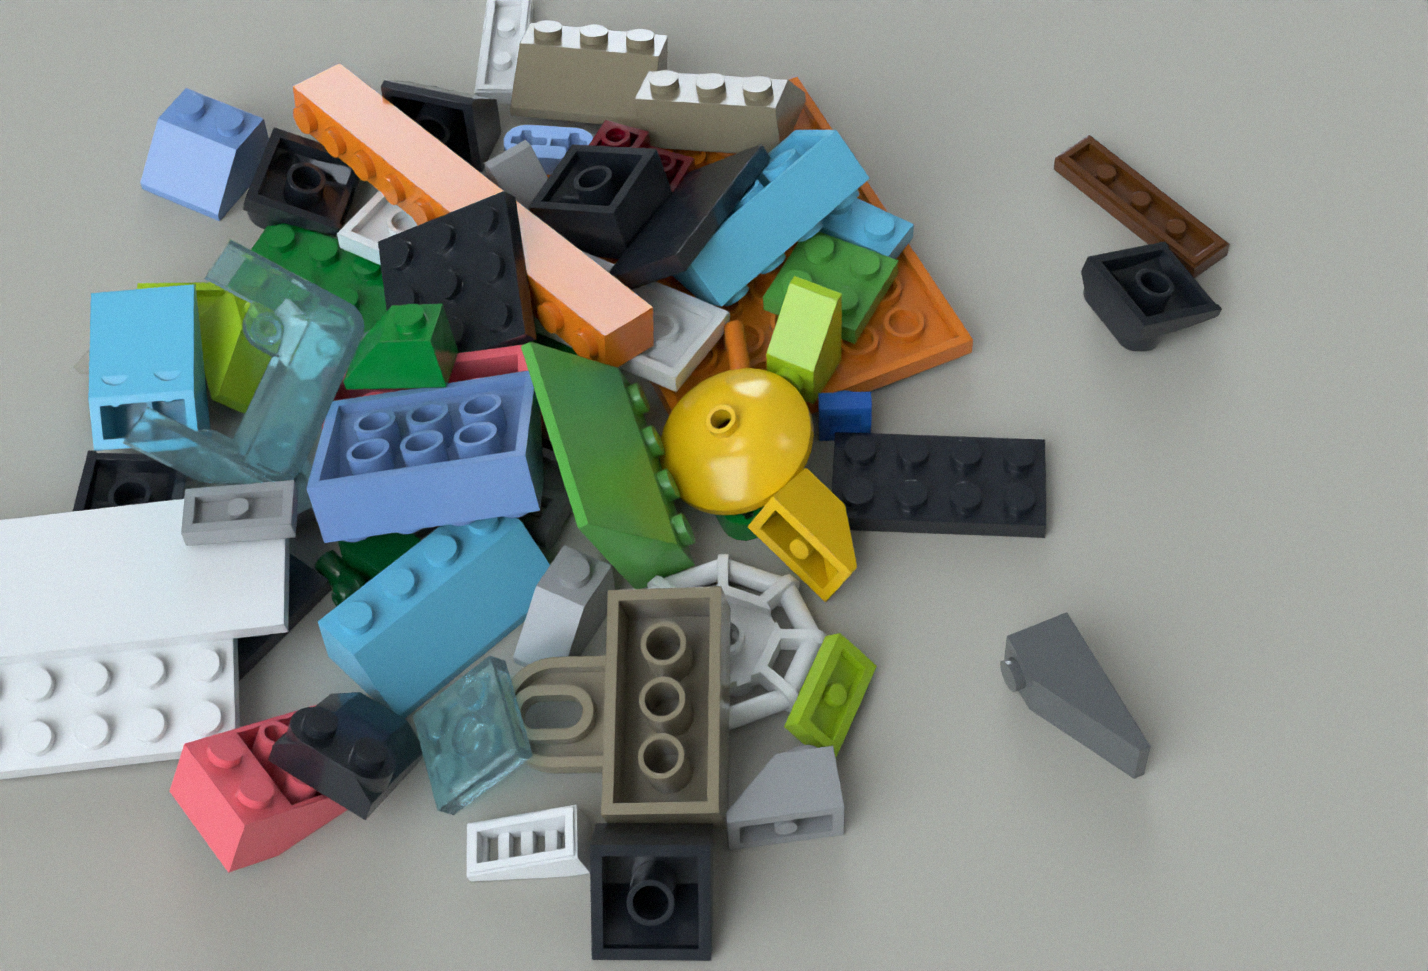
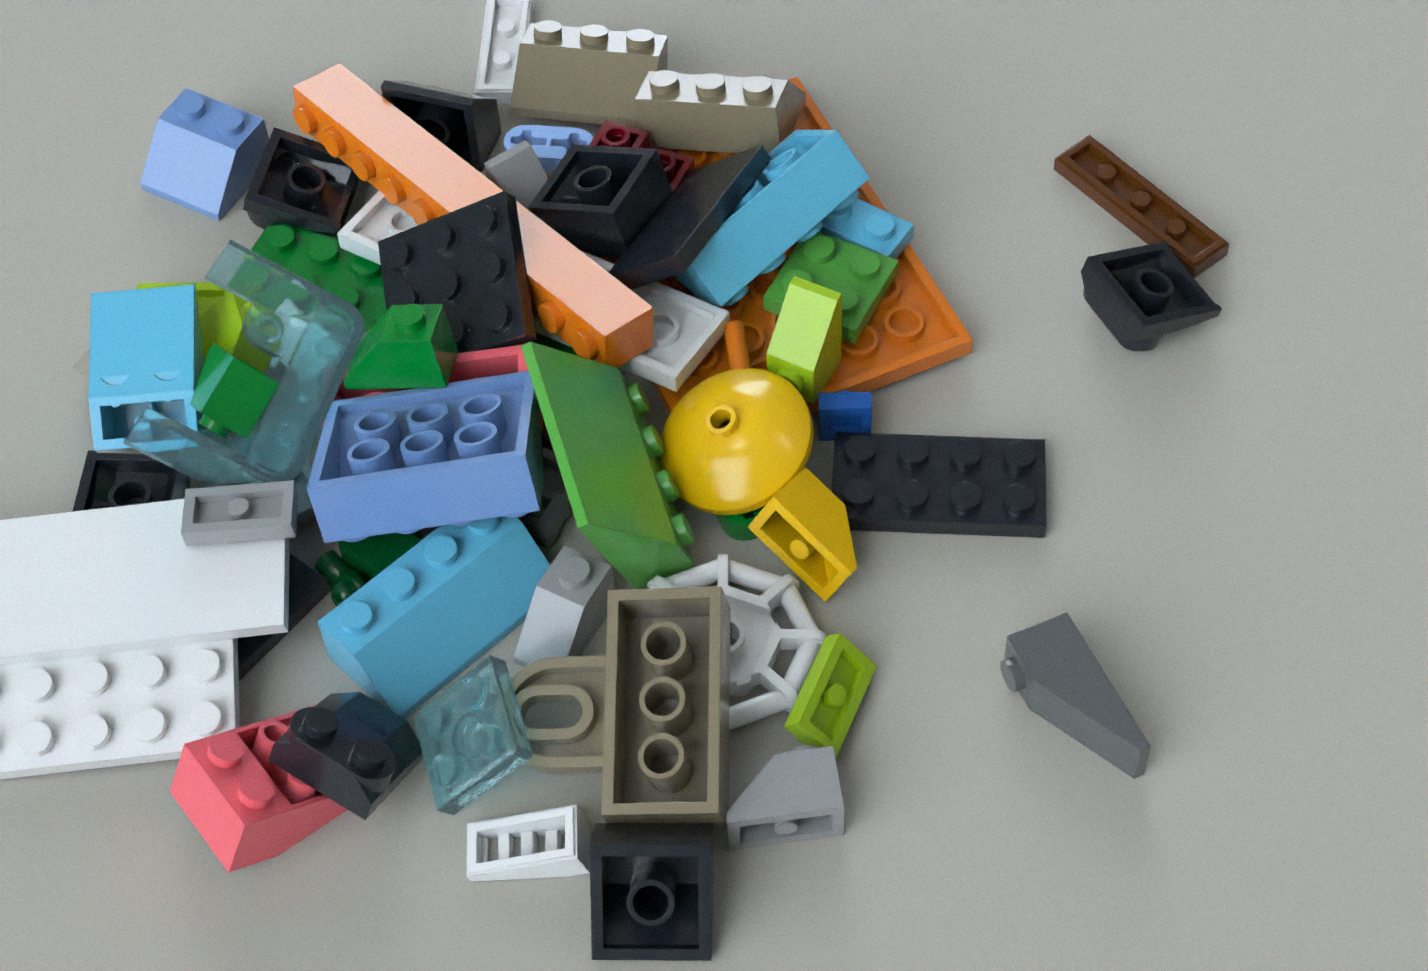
(231, 393): none -> green slope

